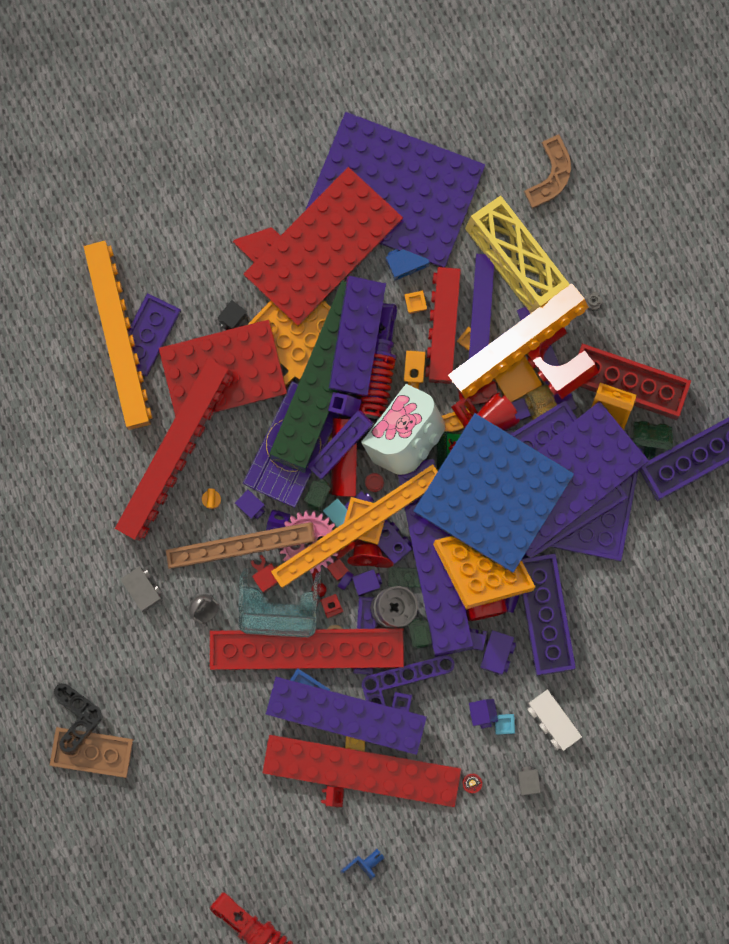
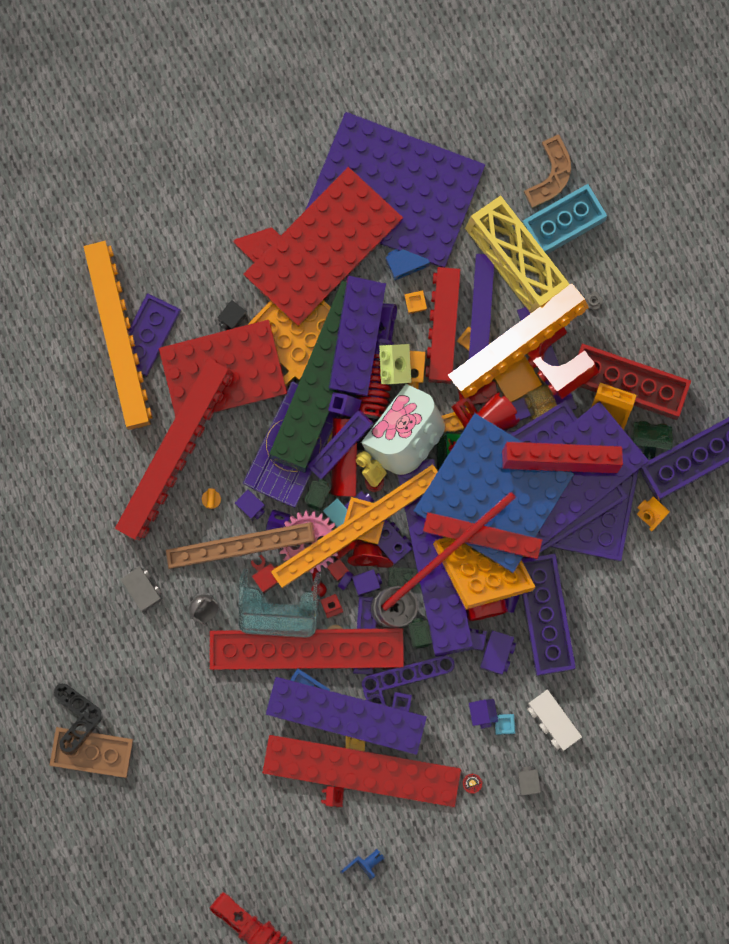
(374, 471): none -> light yellow plate
(395, 364): none -> yellowish green brick
(448, 551): none -> red piece
(485, 537): none -> red plate
(562, 457): none -> red brick
(566, 219): none -> medium azure brick
(652, 512): none -> light orange brick

